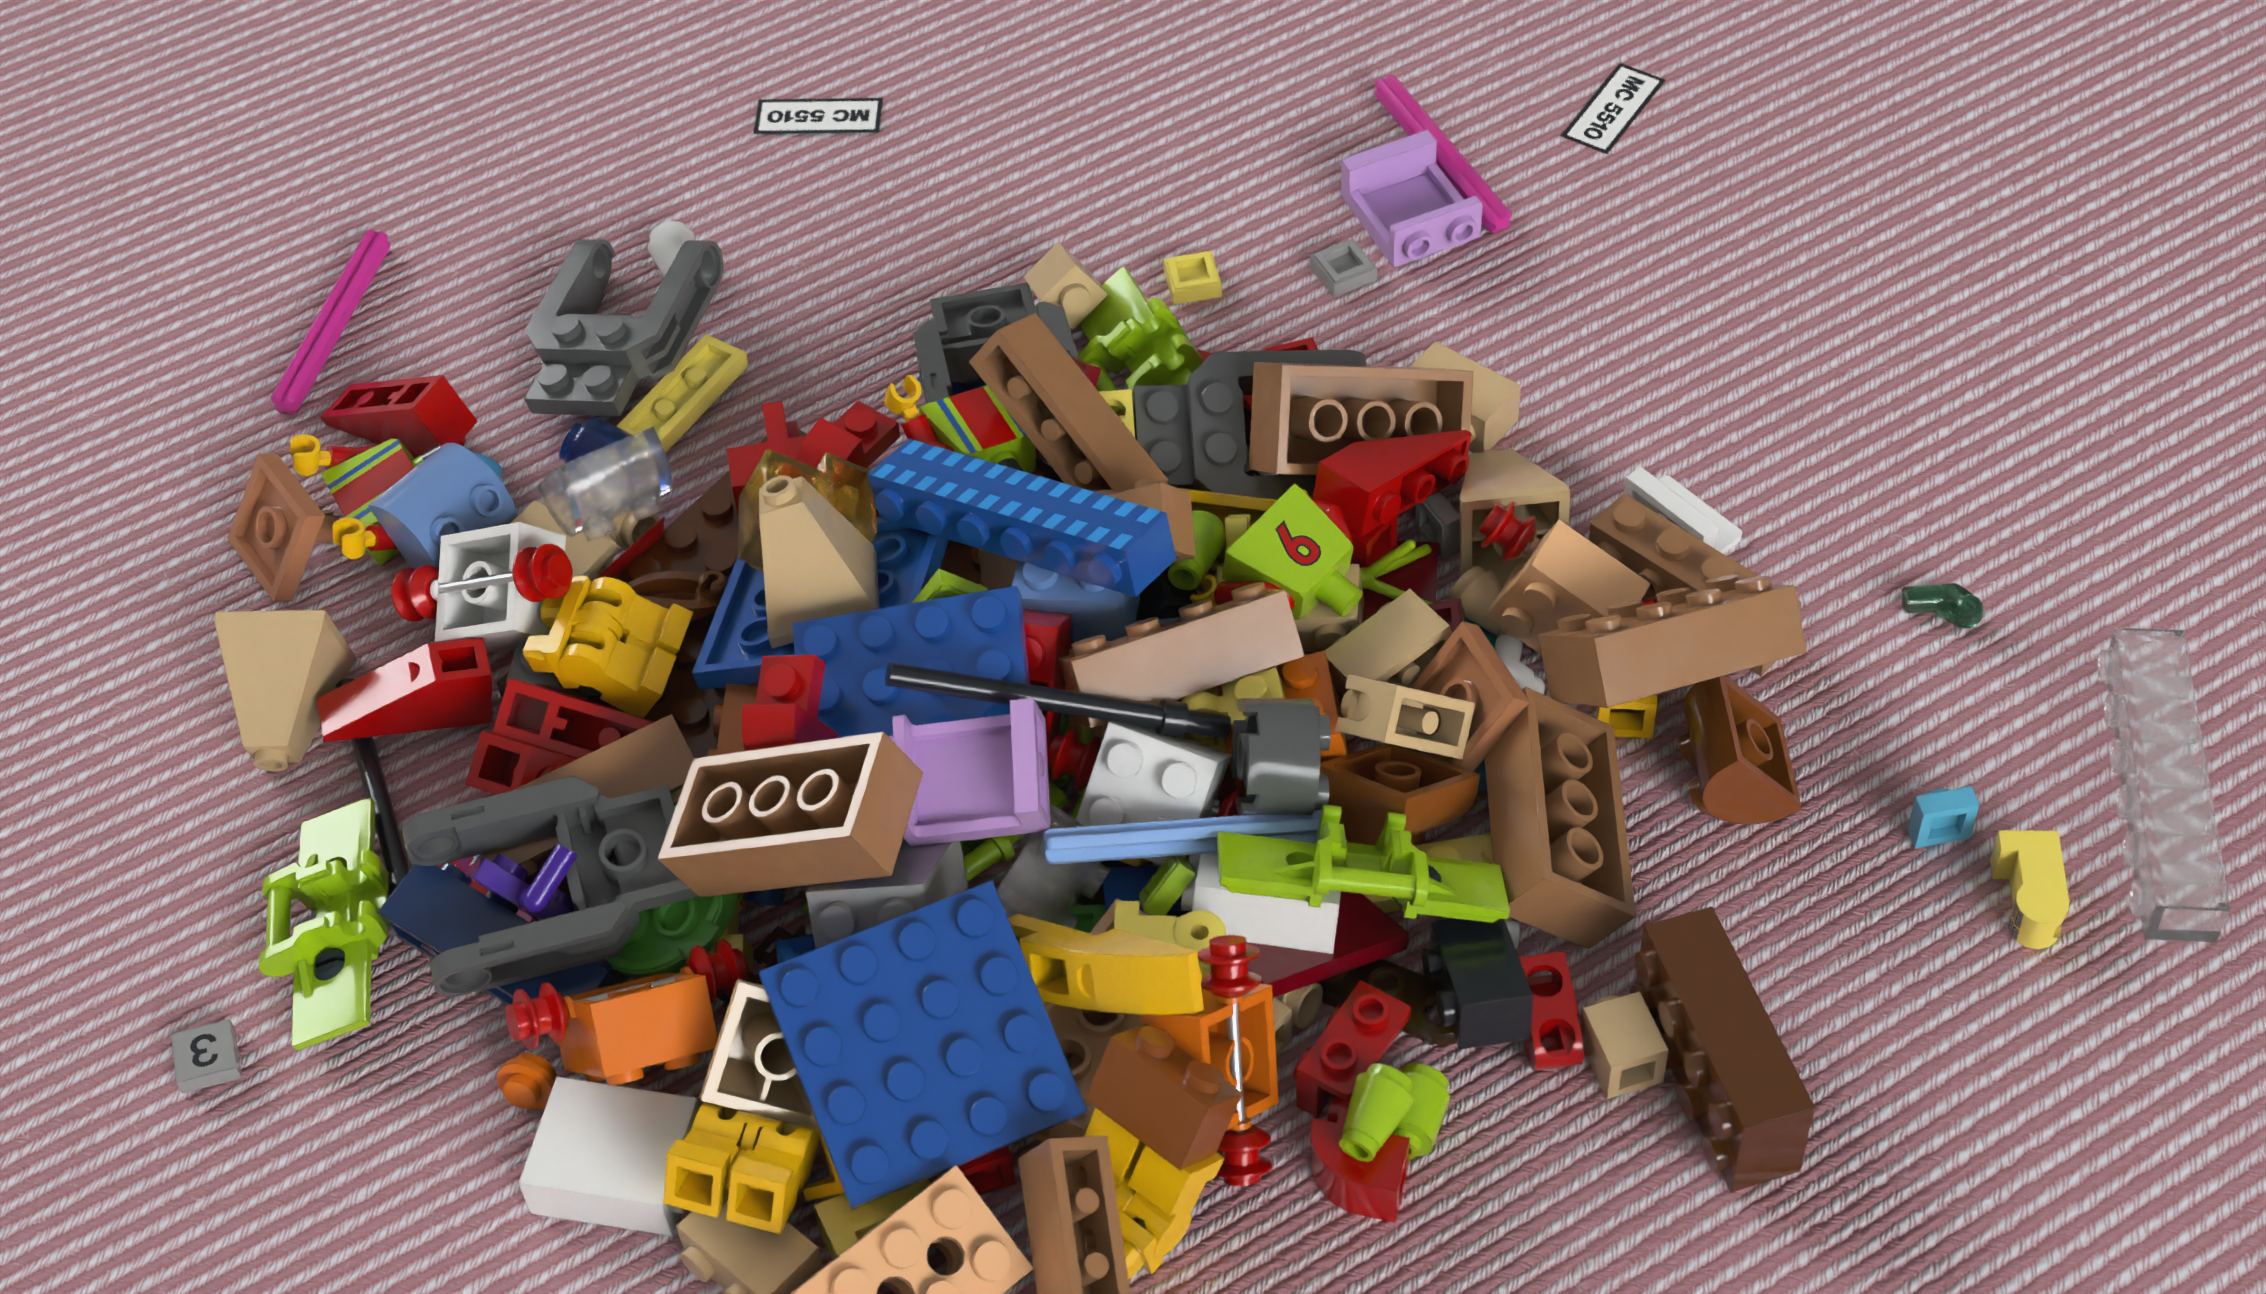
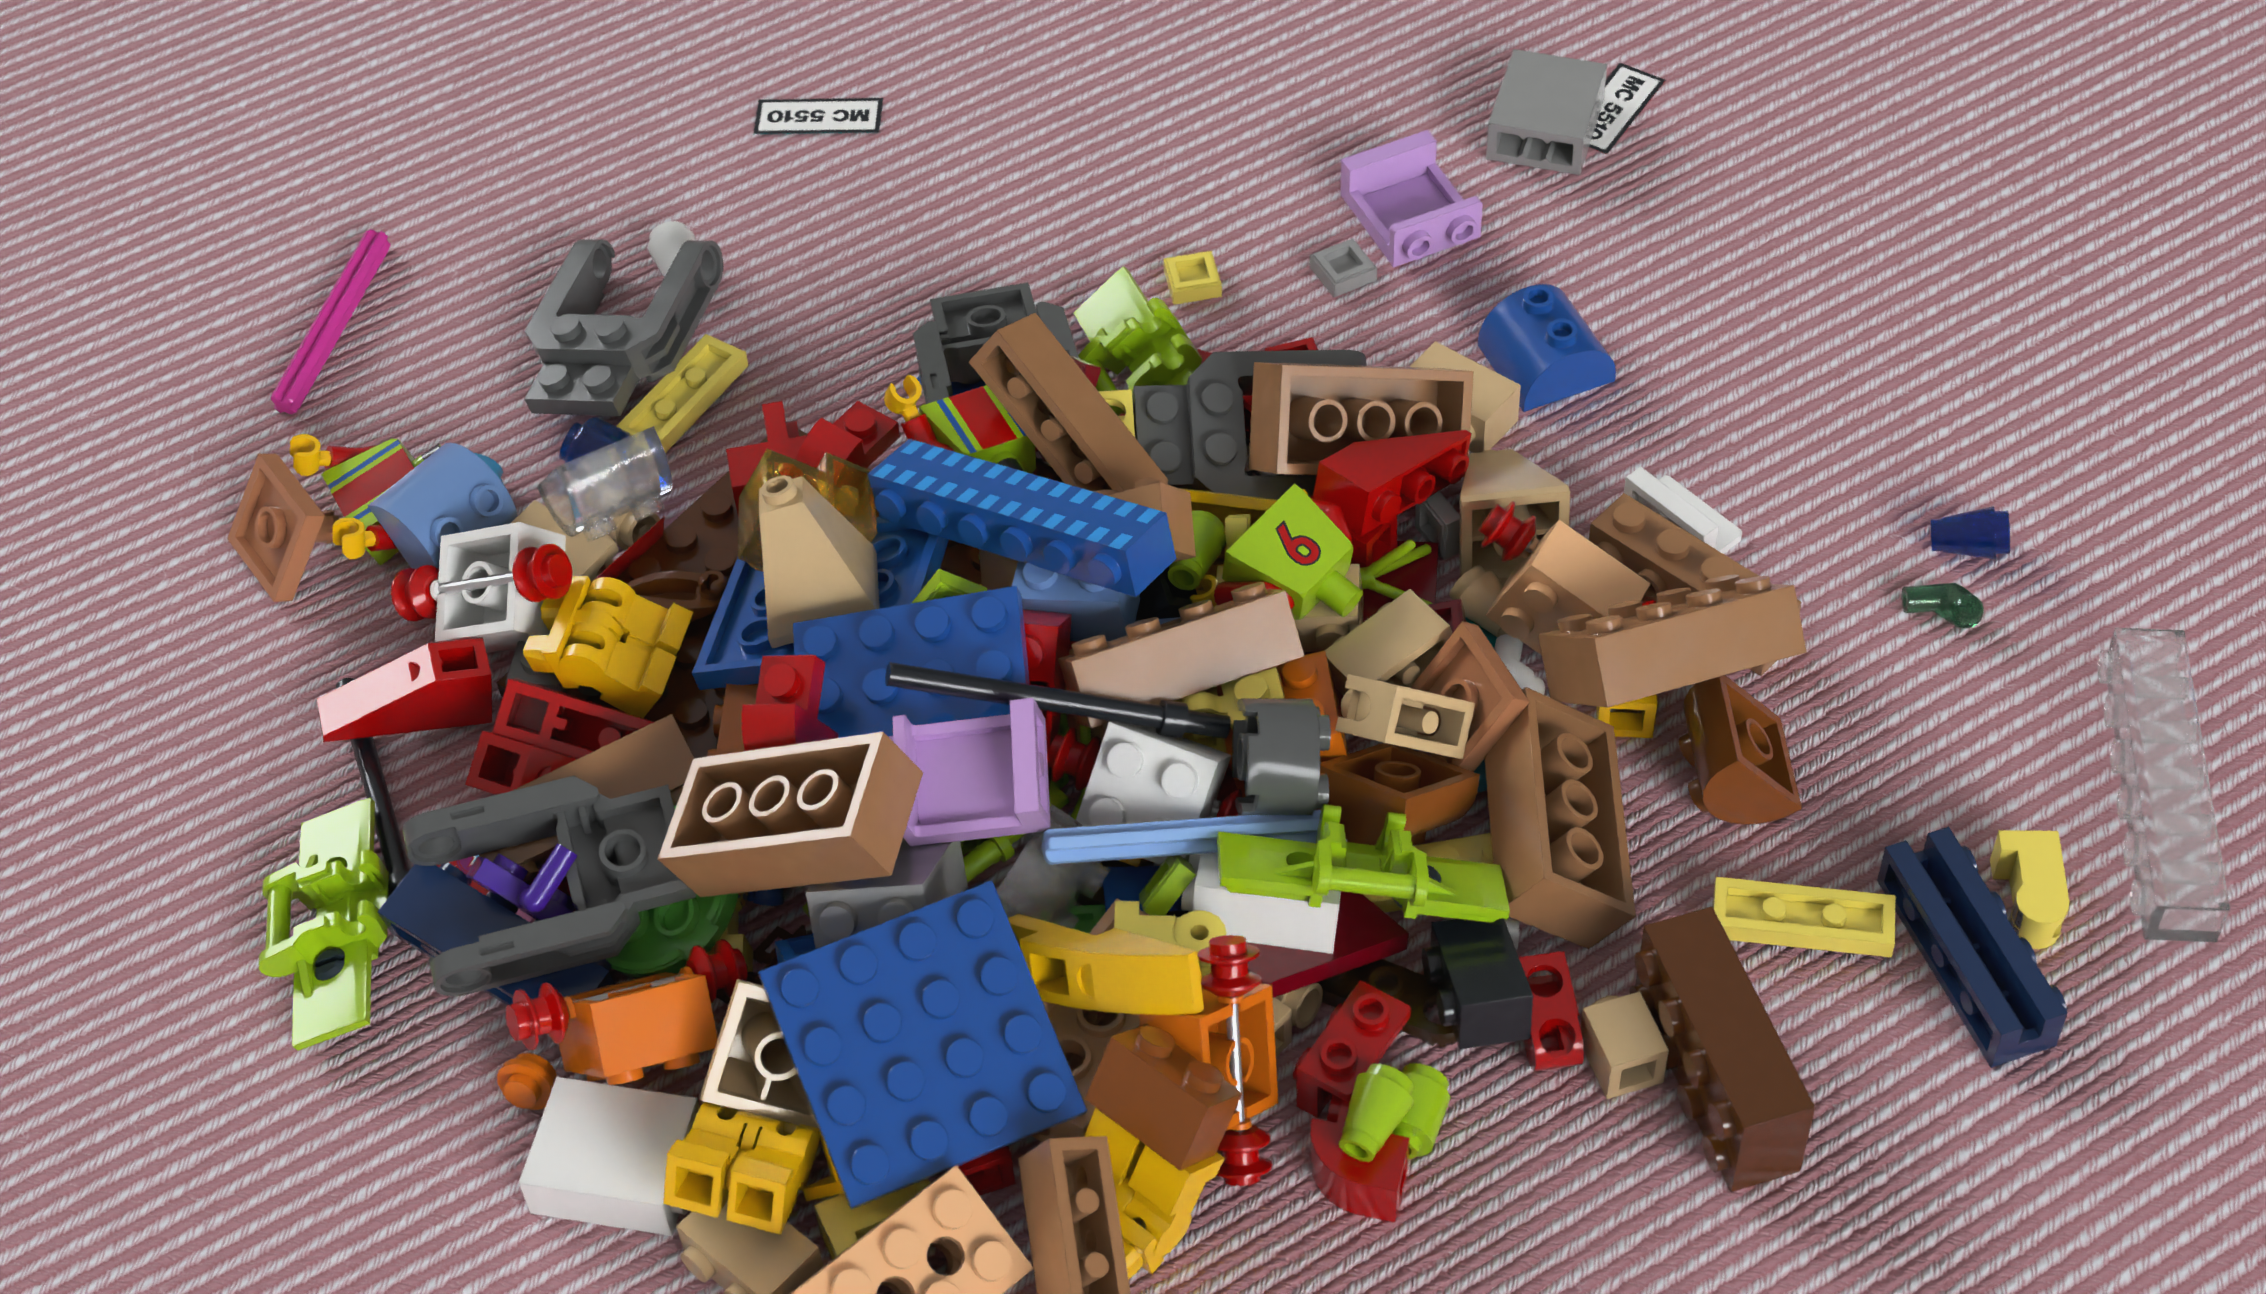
(206, 1056): light grey tile -> none
(276, 673): tan slope -> none
(409, 409): red slope -> none
(1066, 283): tan brick -> none
(1448, 158): dark pink axle -> none
(1544, 346): none -> blue brick
(1546, 111): none -> light grey brick
(1806, 916): none -> light yellow plate
(1943, 816): medium azure plate -> none
(1972, 533): none -> clear blue cone
(1973, 948): none -> dark blue brick

